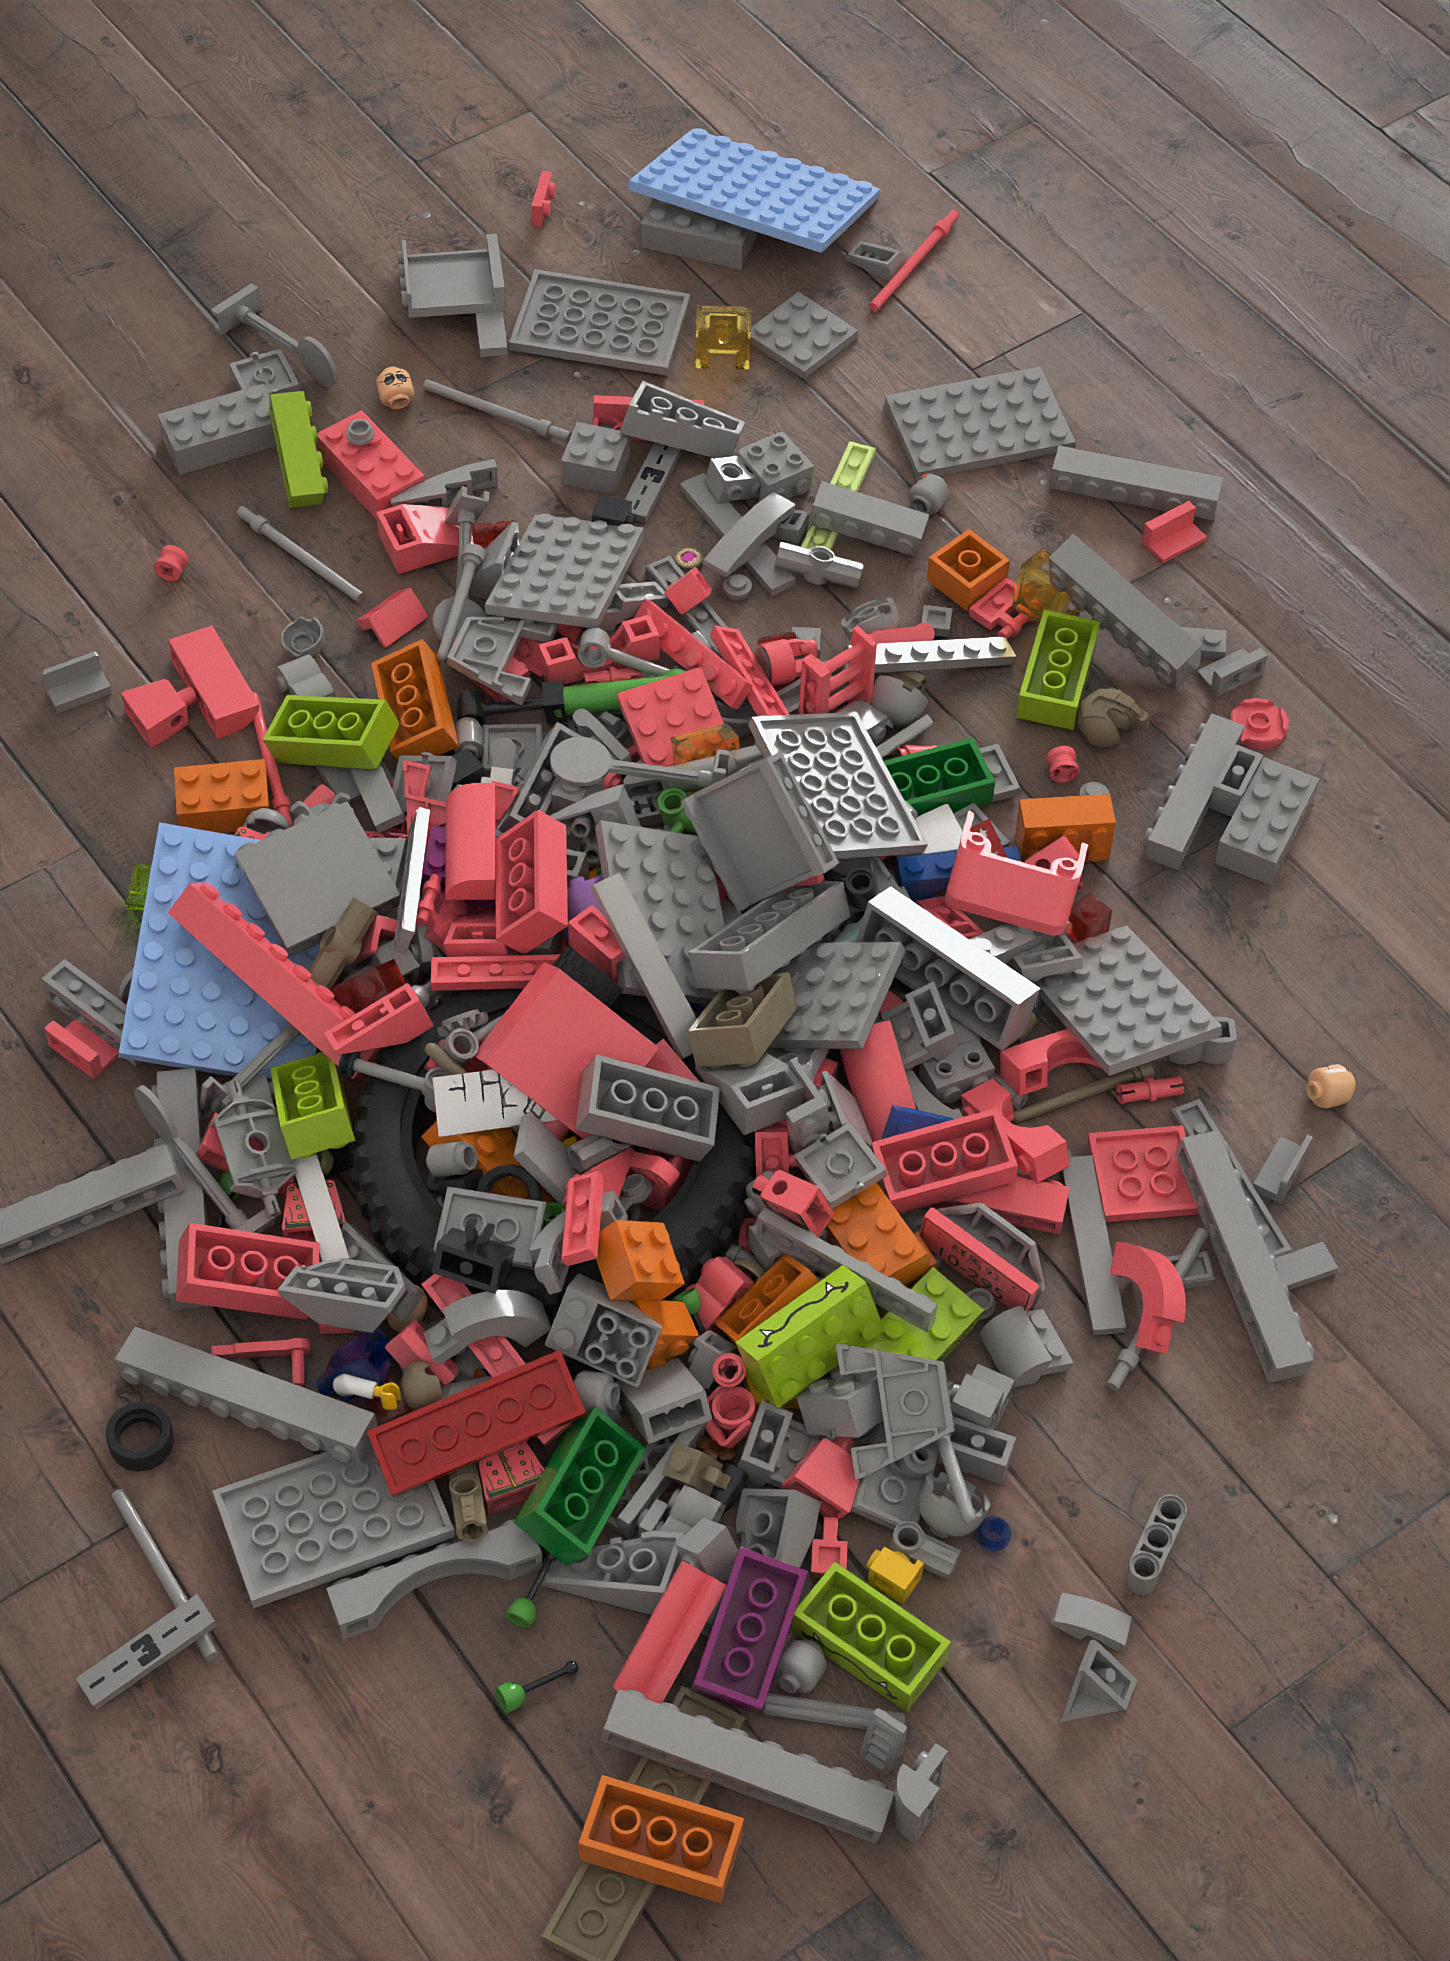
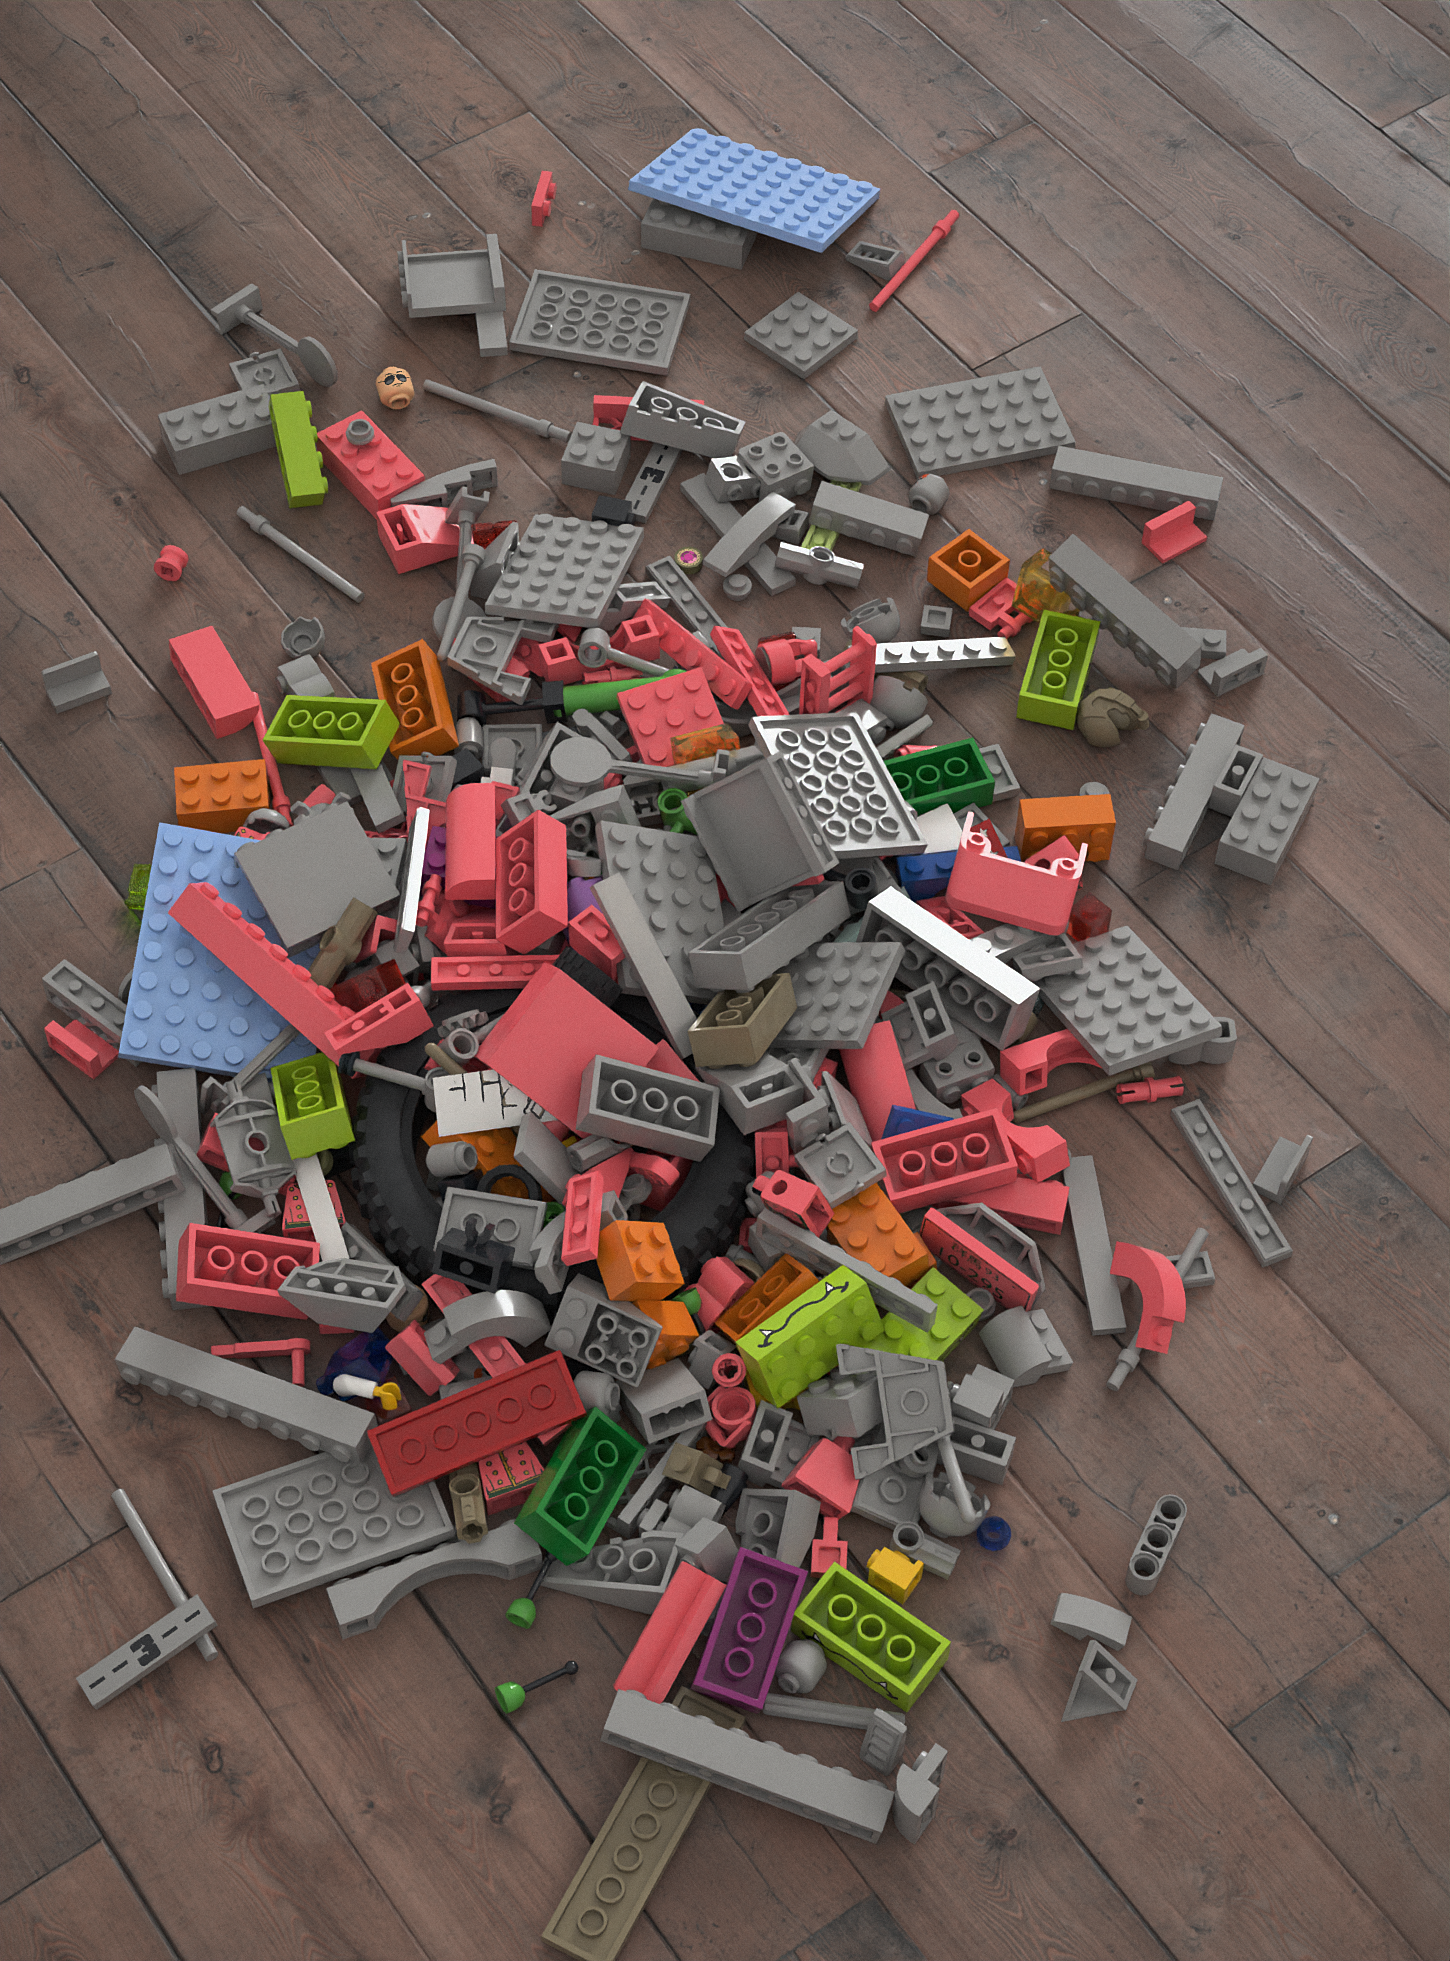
(132, 1414): black tyre -> none
(158, 709): coral torso -> none
(394, 616): coral panel -> none
(418, 1387): dark tan hair -> none
(523, 805): none -> light grey plate
(583, 866): none -> light grey beam
(661, 1839): orange brick -> none
(688, 591): coral panel -> none
(723, 332): clear yellow panel -> none
(841, 450): none -> light grey wedge
(920, 632): coral piece -> none
(1062, 764): coral wheel -> none
(1140, 1173): coral plate -> none
(1244, 1257): light grey brick -> none
(1263, 722): coral tile -> none
(1305, 1266): light grey tile -> none
(1330, 1086): light nougat head -> none

